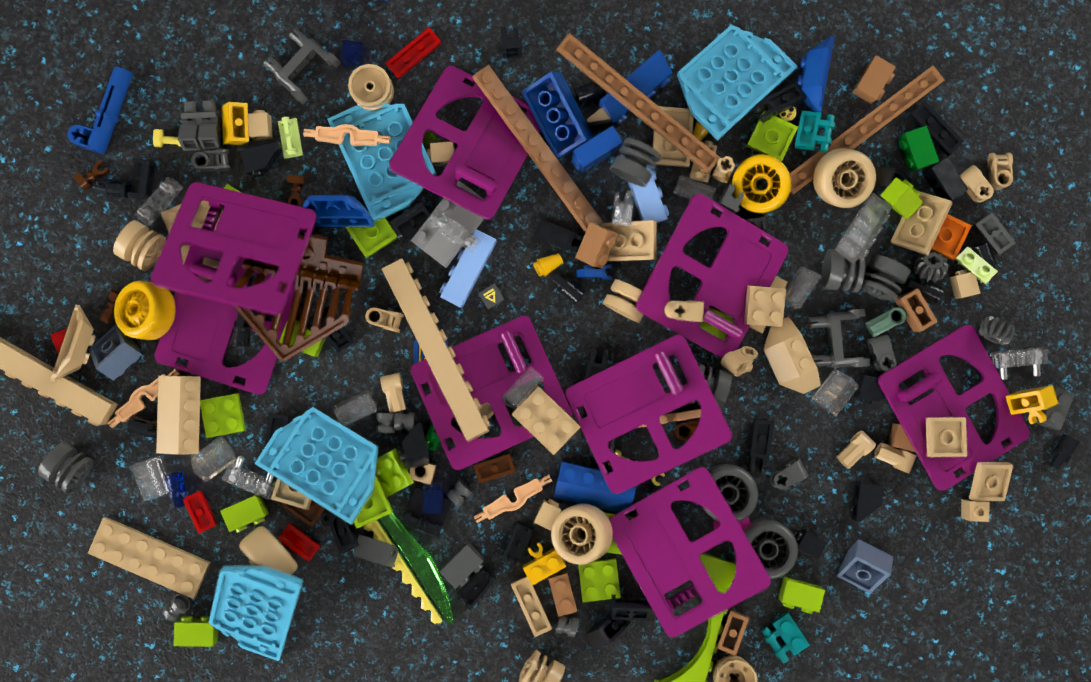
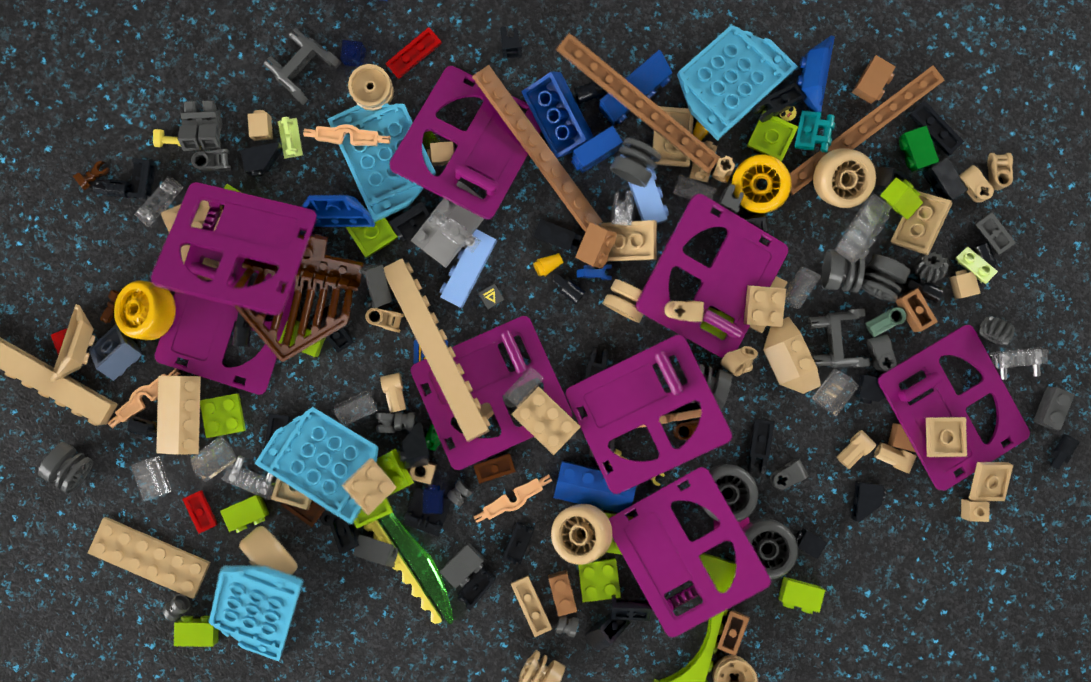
(106, 116): blue piece -> none
(139, 245): tan wheel -> none
(176, 488): clear blue hinge -> none
(235, 123): yellow brick -> none
(296, 180): reddish brown piece -> none
(299, 542): red plate -> none
(369, 486): none -> tan plate
(377, 285): none -> dark grey hinge
(543, 564): yellow brick -> none
(547, 513): tan brick -> none
(598, 118): tan slope -> none
(790, 634): teal plate -> none
(865, 566): sand blue slope -> none
(951, 237): orange plate -> none
(1033, 402): yellow brick -> none

